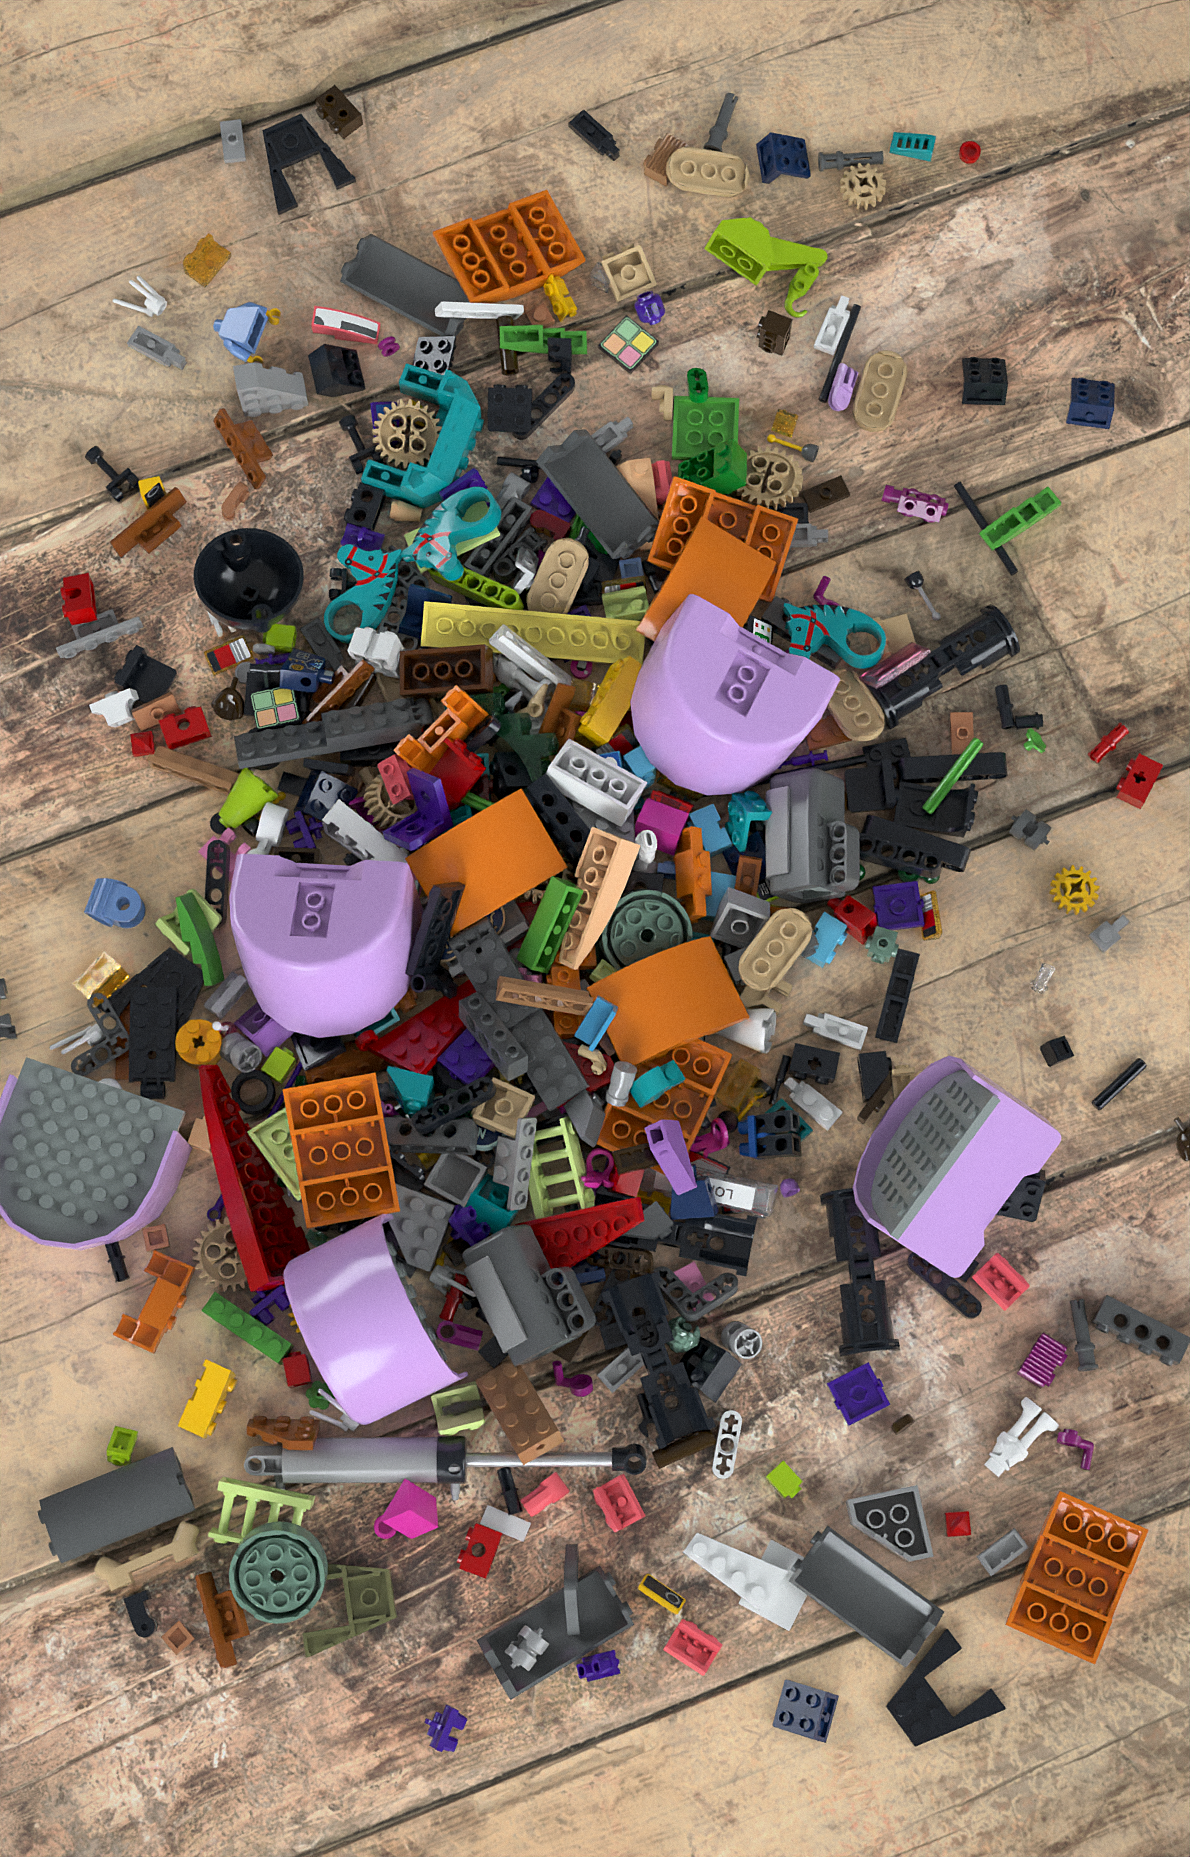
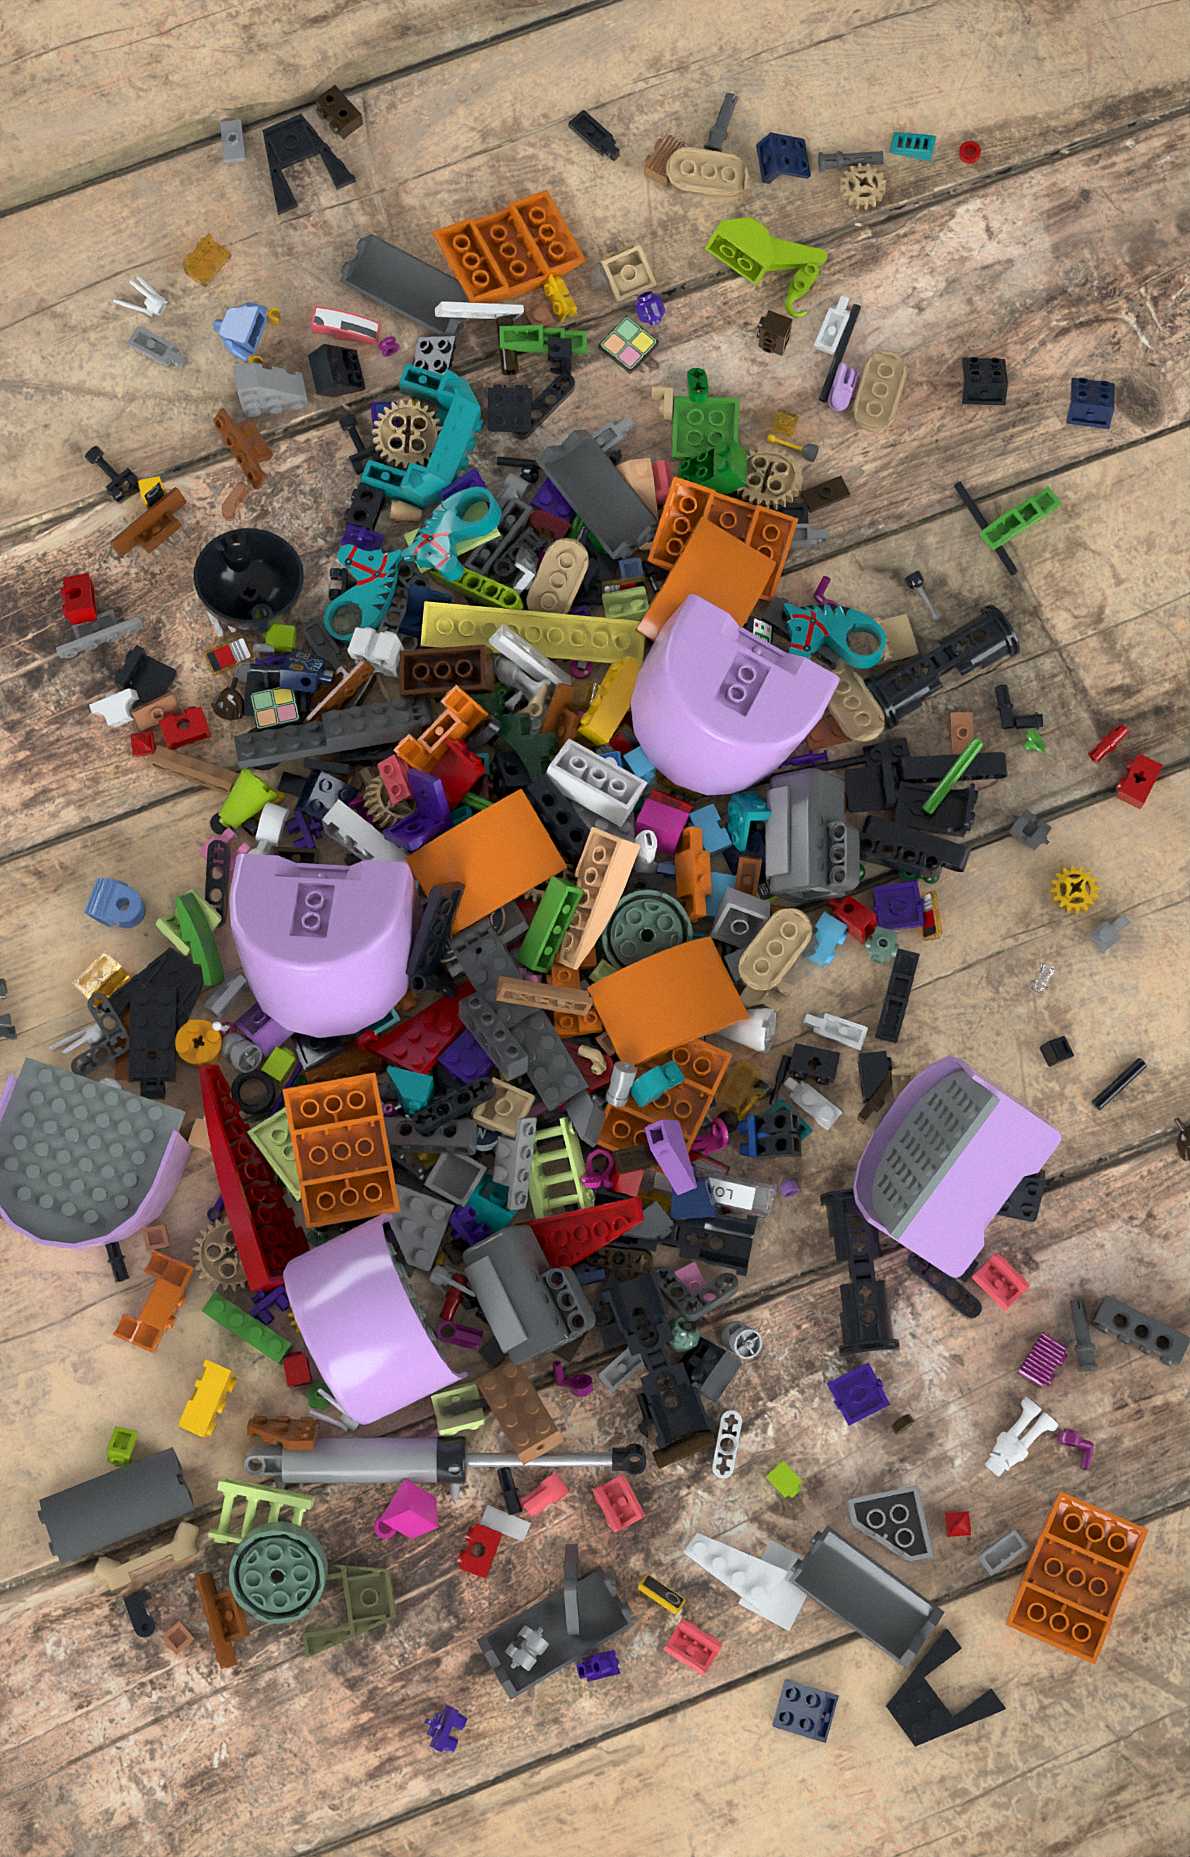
(596, 1022): dark azure panel -> none
(894, 665): clear pink piece -> none
(917, 506): magenta brick -> none

